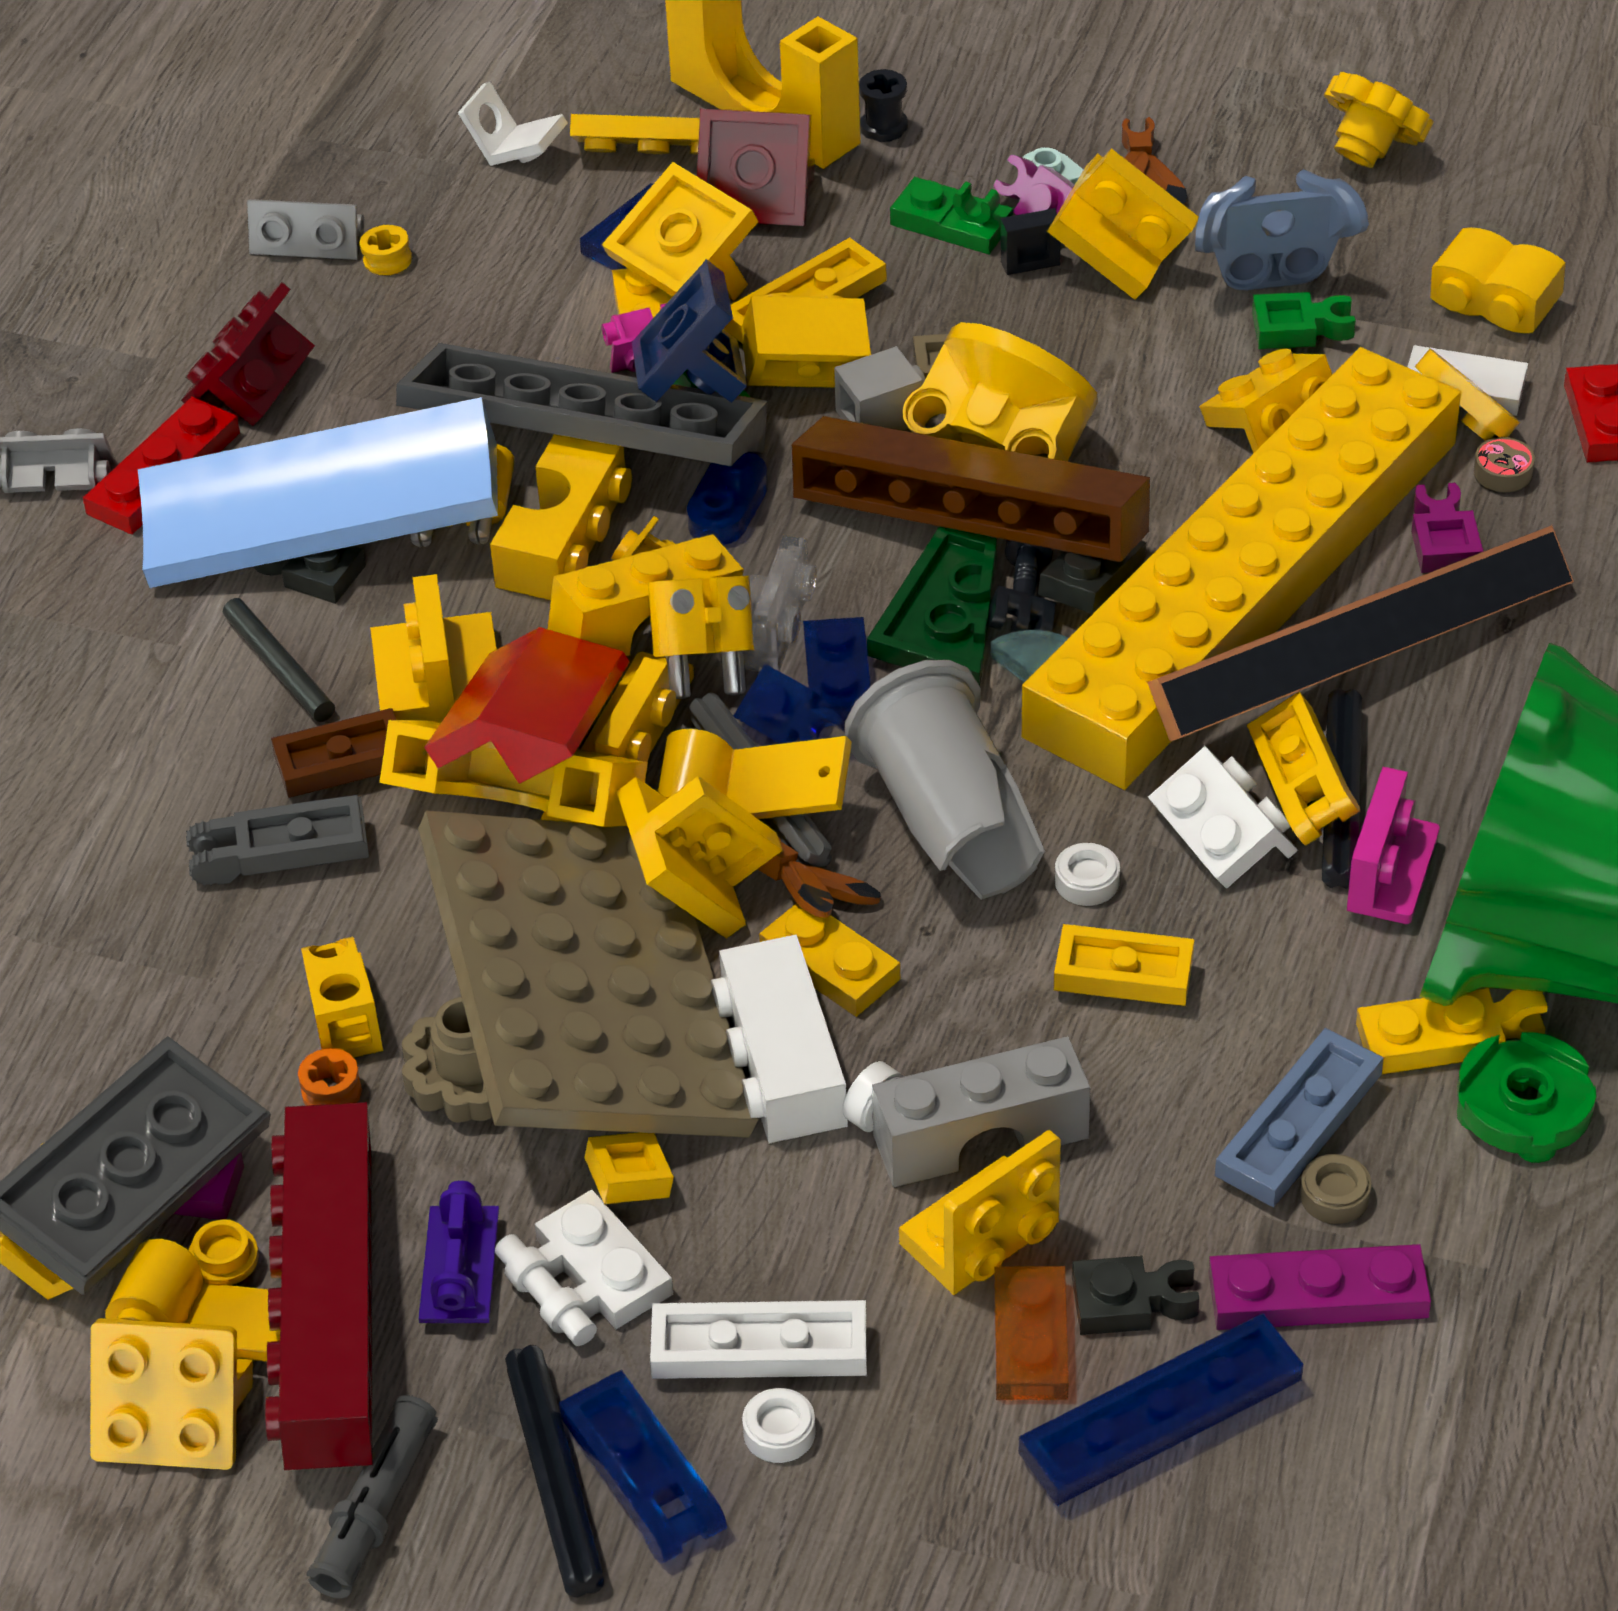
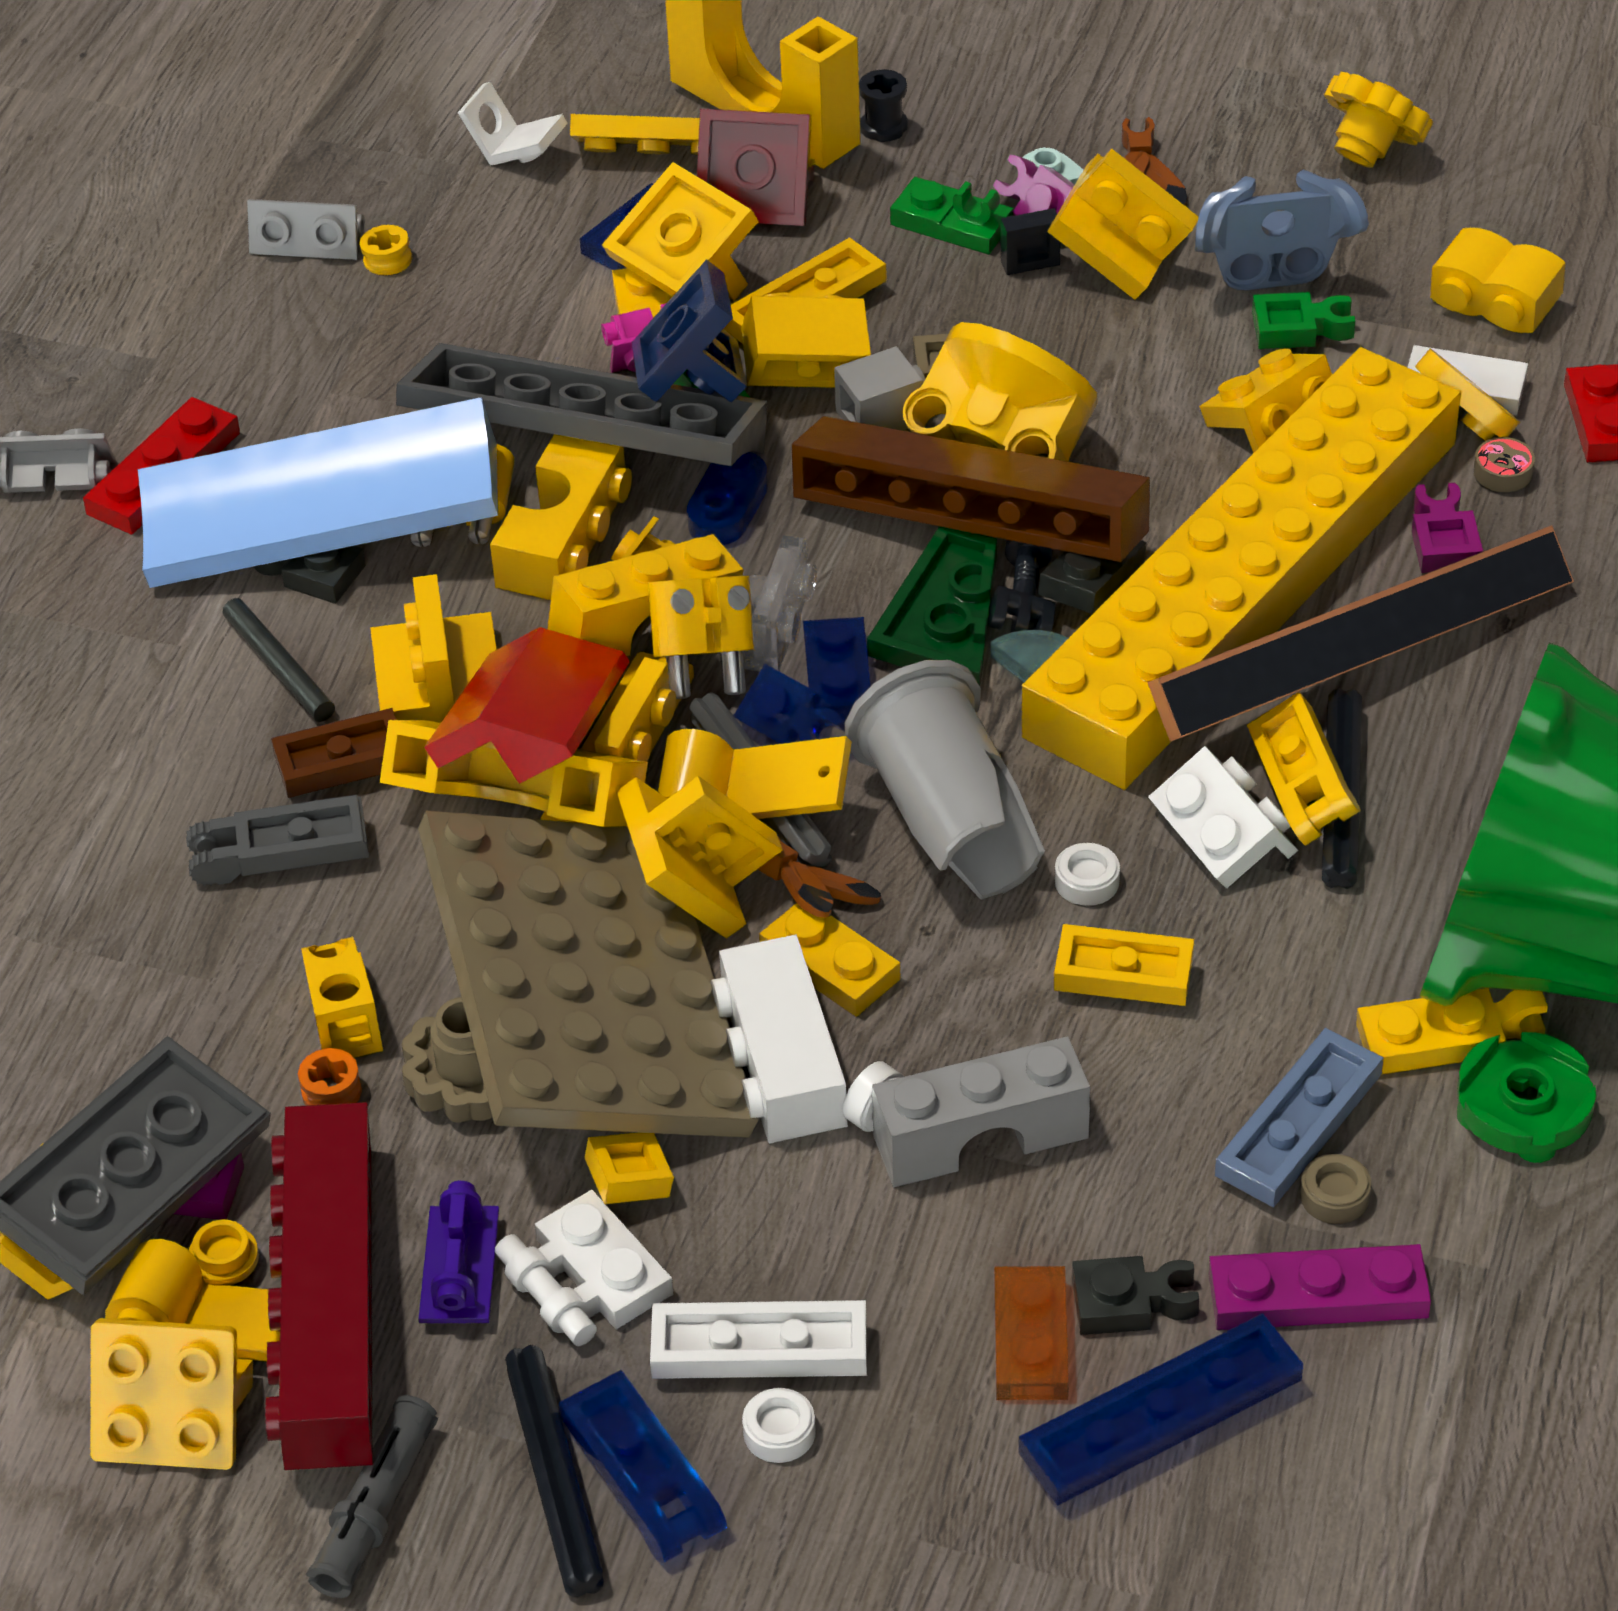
(251, 358): dark red bracket -> none
(988, 1216): yellow bracket -> none
(1391, 853): dark pink bracket -> none

